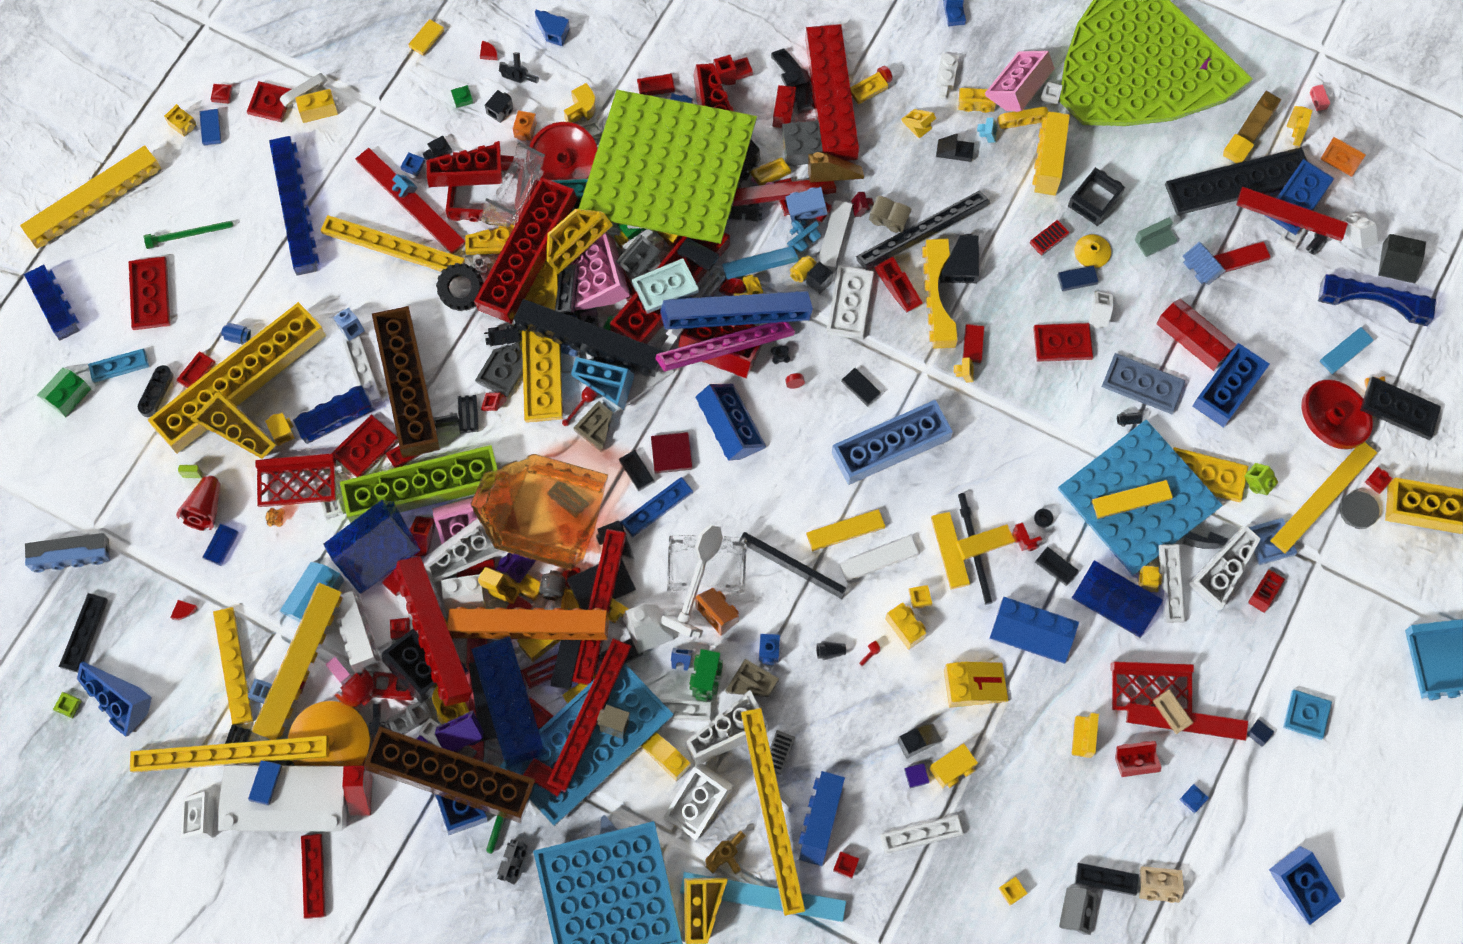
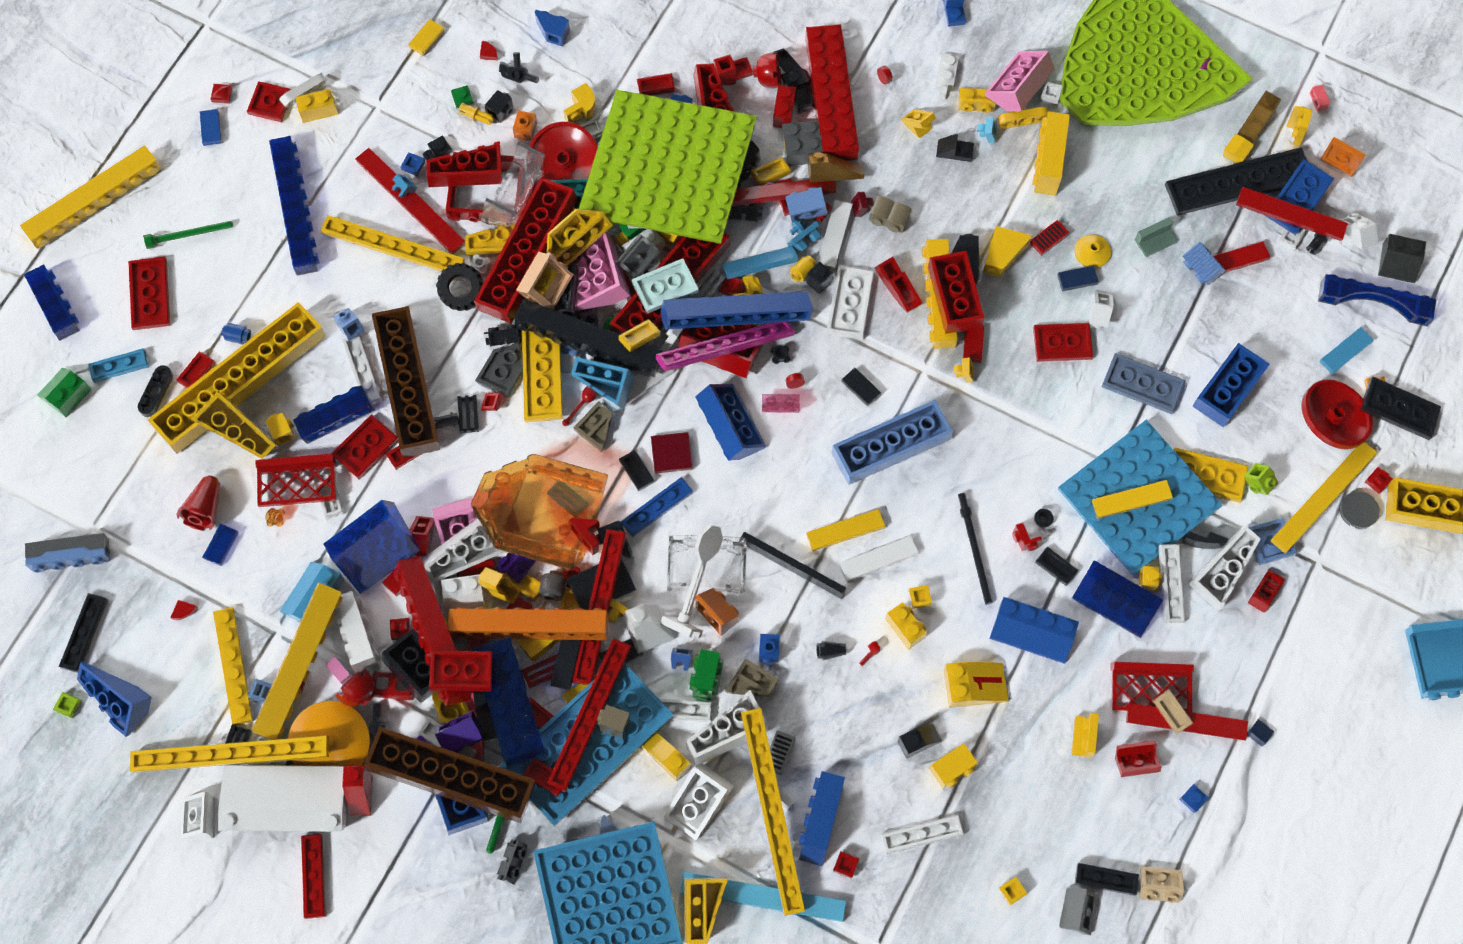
(180, 120): yellow brick -> none
(190, 471): lime tile -> none
(264, 782): blue tile -> none
(410, 718): light grey slope -> none
(420, 482): lime brick -> none
(461, 671): none -> red tile
(476, 114): none -> yellow axle
(556, 287): none -> light nougat window
(584, 531): none -> red slope
(639, 335): none -> yellow tile
(698, 254): black tile -> none
(725, 853): pearl gold piece -> none
(768, 70): none -> red cylinder
(781, 403): none -> clear pink hinge
(868, 88): yellow plate -> none
(916, 775): dark purple tile -> none
(922, 230): black tile -> none
(950, 555): yellow tile -> none
(955, 292): none -> red brick
(985, 542): yellow tile -> none
(1004, 250): none -> yellow slope
(1087, 209): black window -> none
(1129, 418): black pin -> none
(1196, 334): red slope -> none
(1305, 884): blue slope -> none
(1307, 714): dark azure tile -> none

